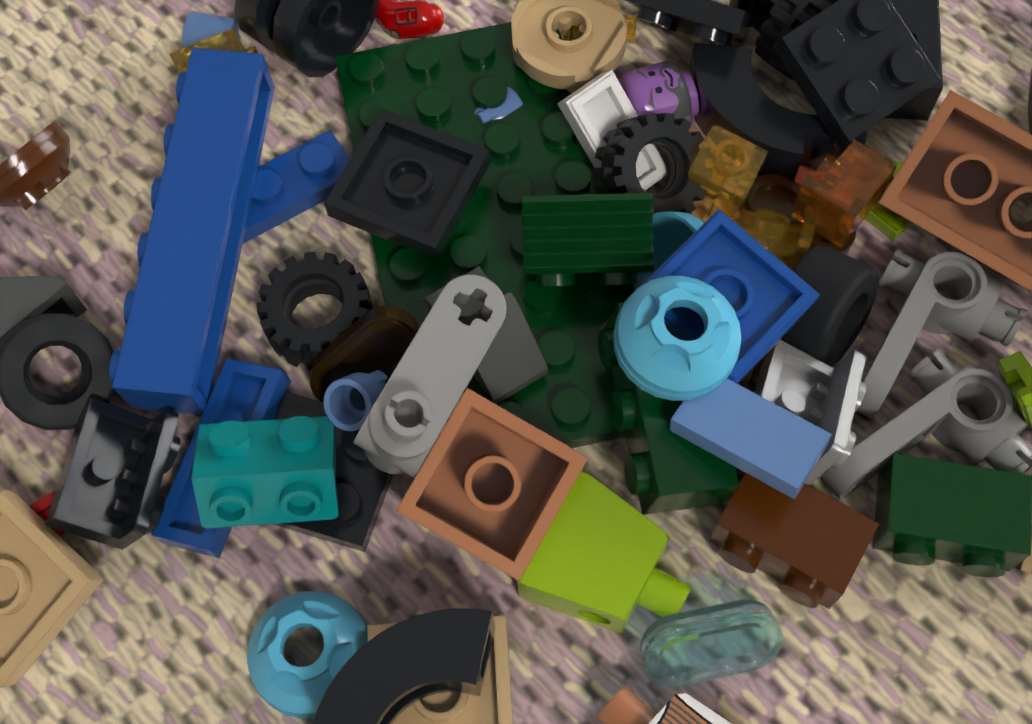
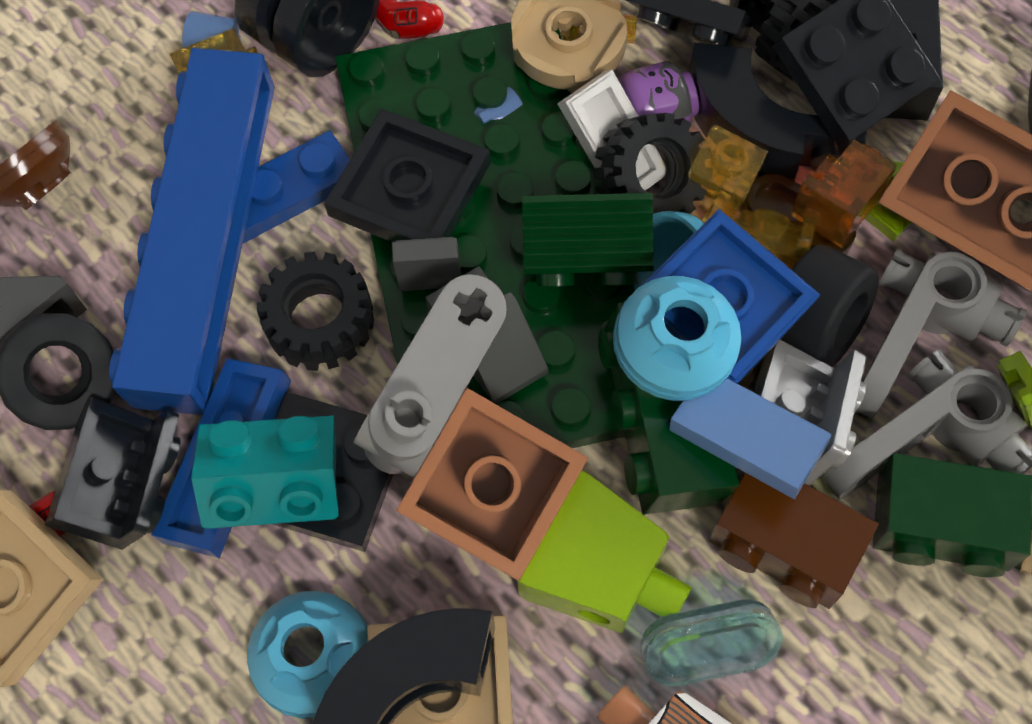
(343, 398): medium blue hose -> none
(368, 345): dark brown tile -> none
(426, 263): none -> dark grey tile

